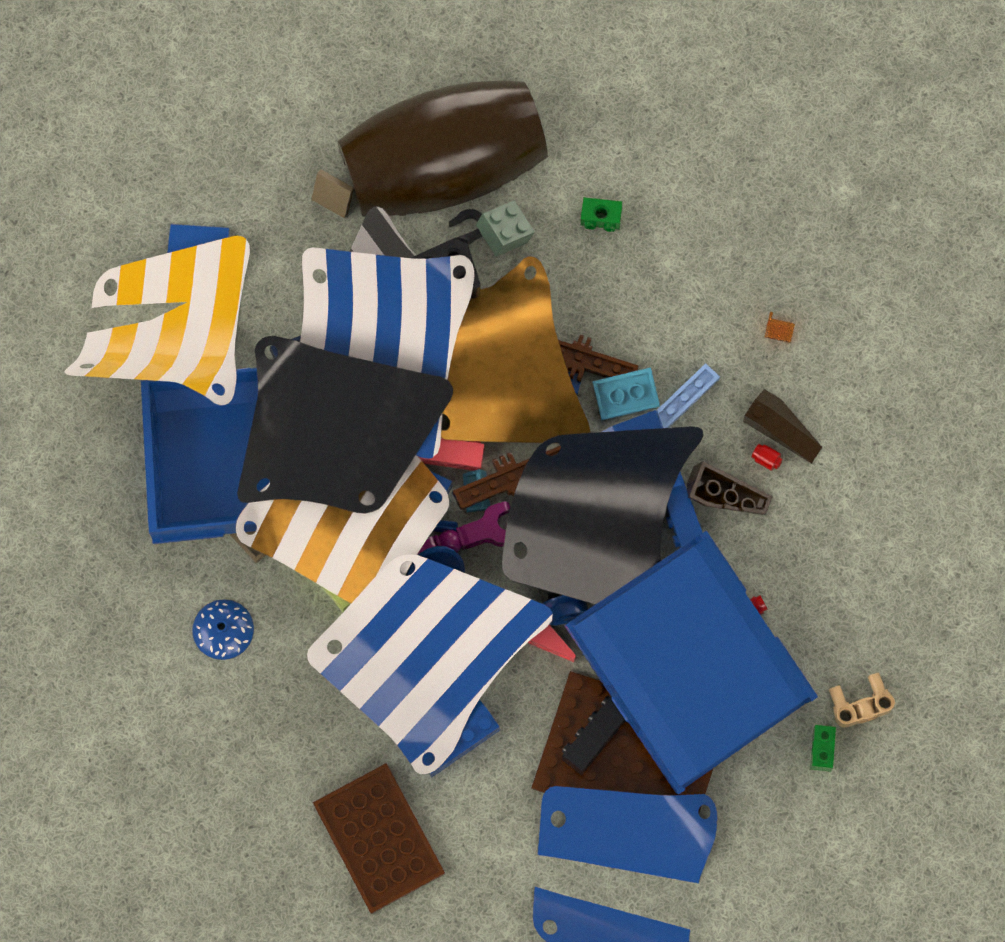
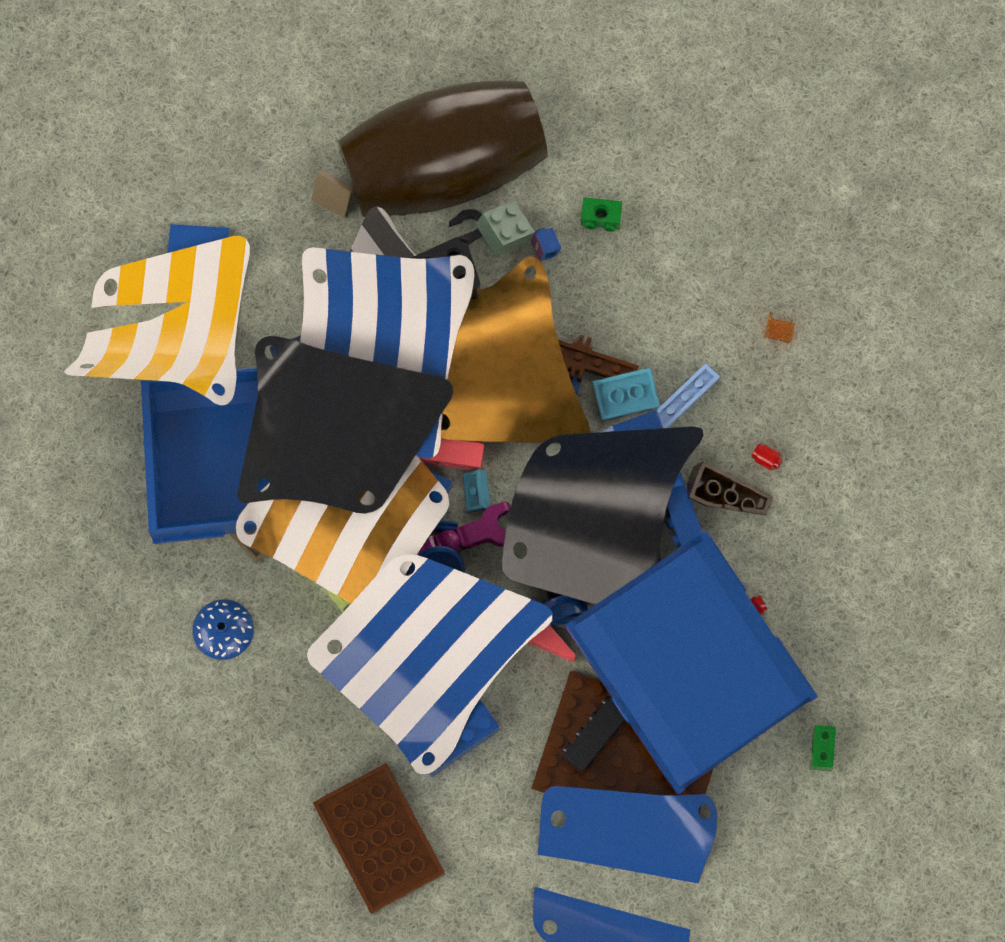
(502, 481): reddish brown hinge -> none
(545, 244): none -> blue brick
(775, 420): dark brown wedge -> none
(863, 709): tan piece -> none

